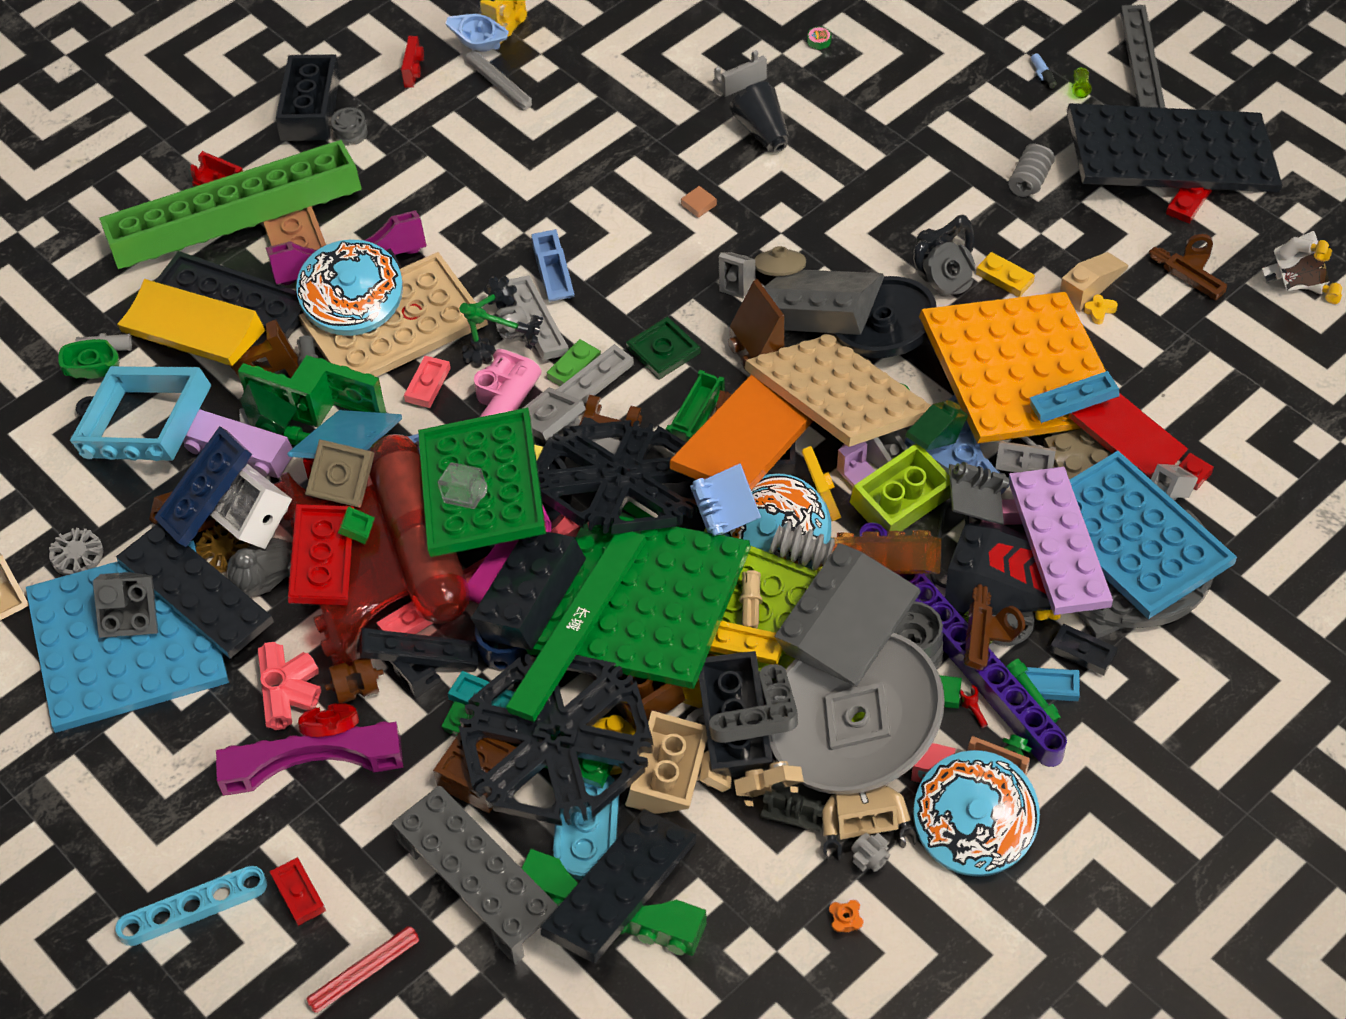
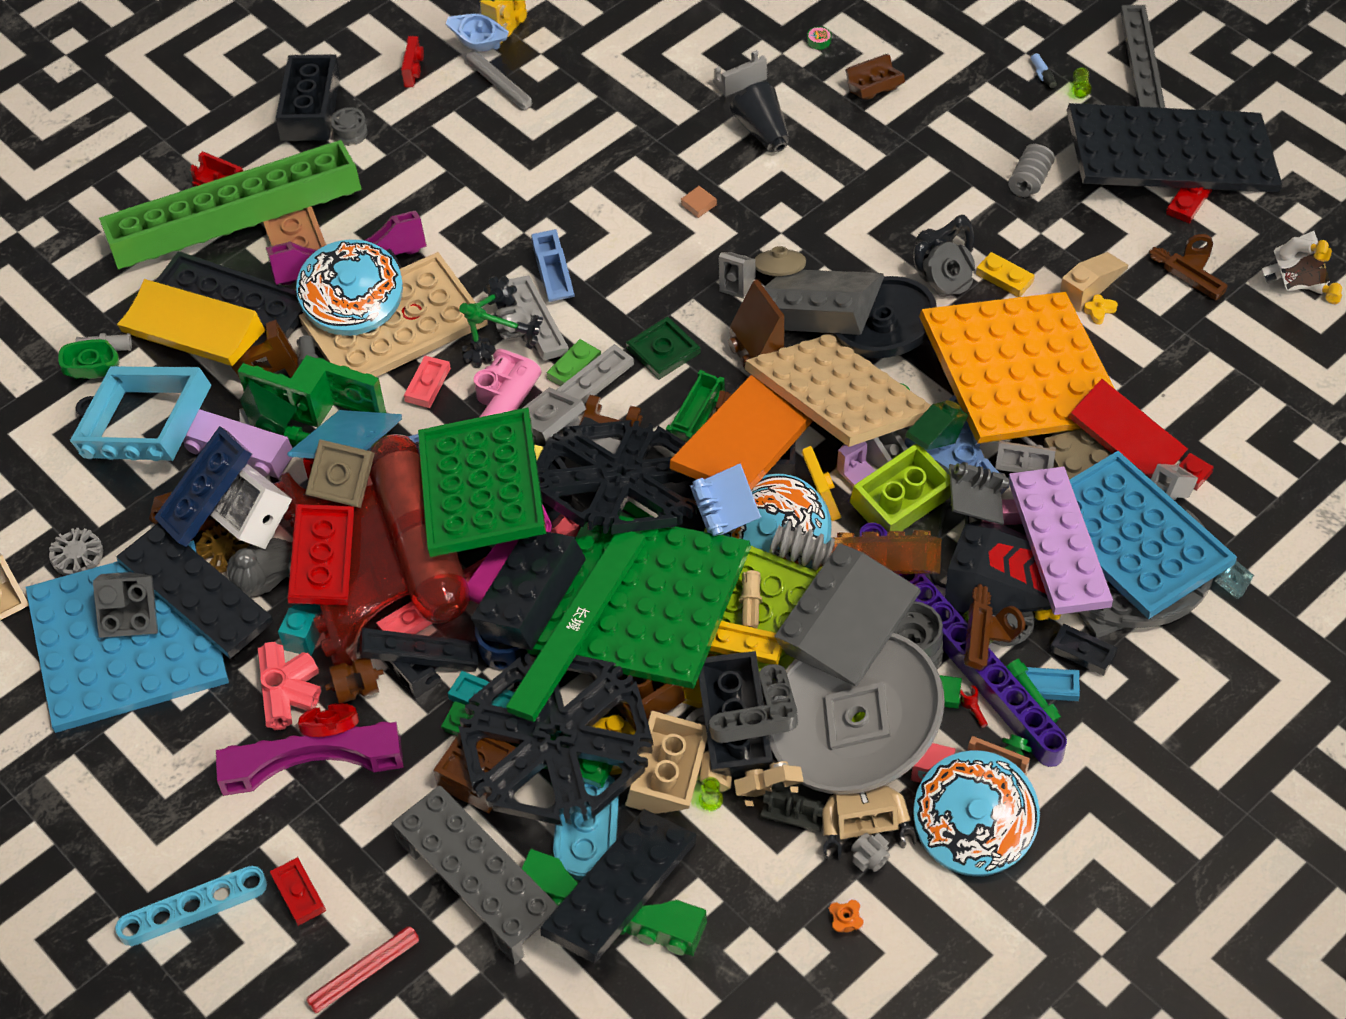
(298, 628): none -> teal slope
(356, 525): green tile -> none
(462, 485): clear brick -> none
(710, 796): none -> clear neon green pin
(873, 77): none -> reddish brown bracket
(1074, 396): dark azure plate -> none
(1235, 580): none -> clear light blue tile

